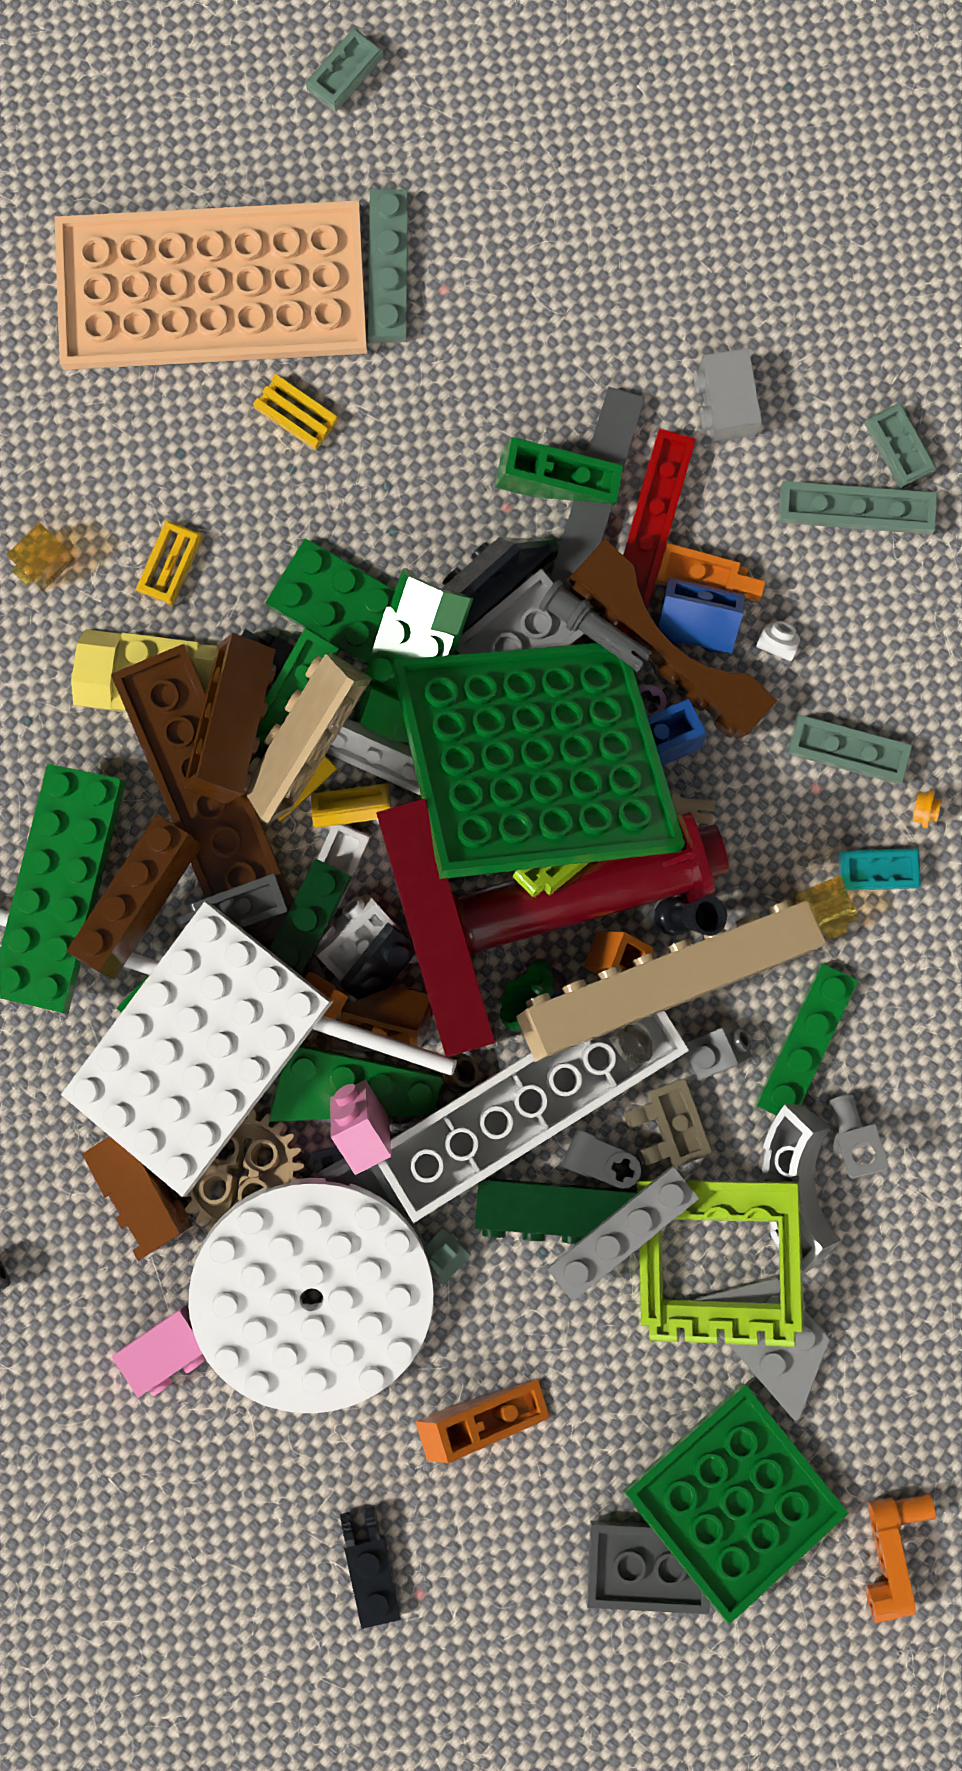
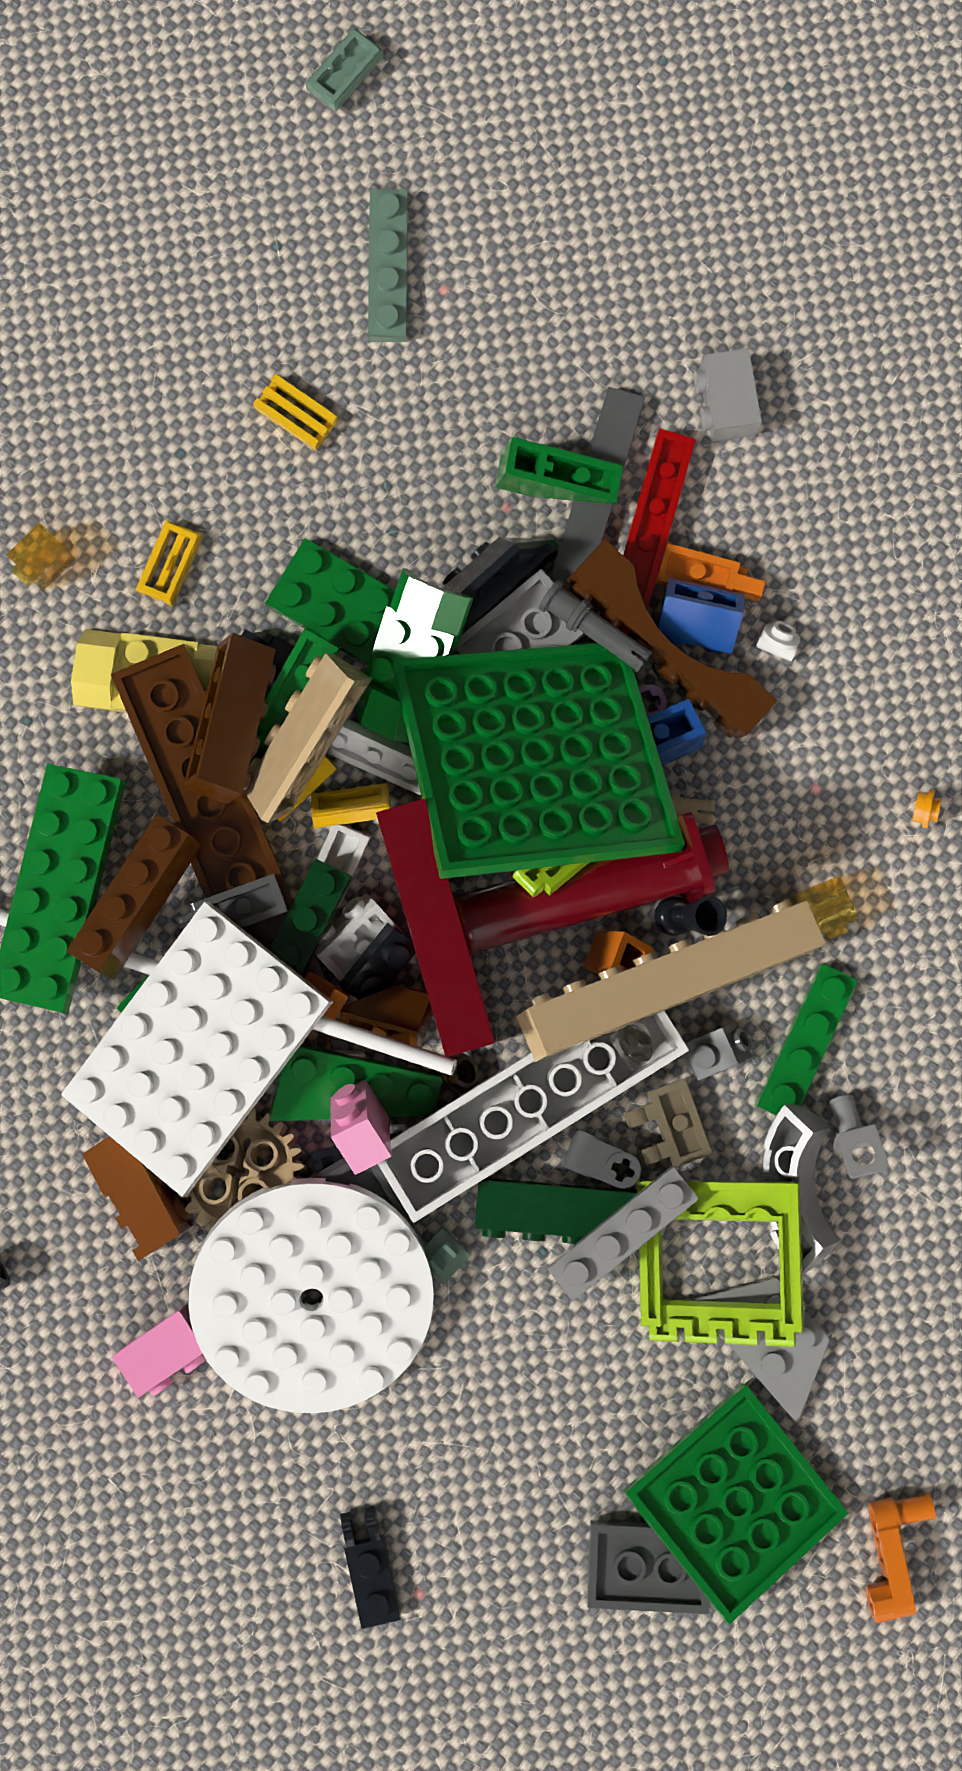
(210, 285): light nougat plate -> none
(481, 1421): orange slope -> none
(533, 982): green hair -> none
(849, 749): sand green plate -> none
(857, 507): sand green plate -> none
(880, 869): teal plate -> none
(900, 445): sand green plate -> none

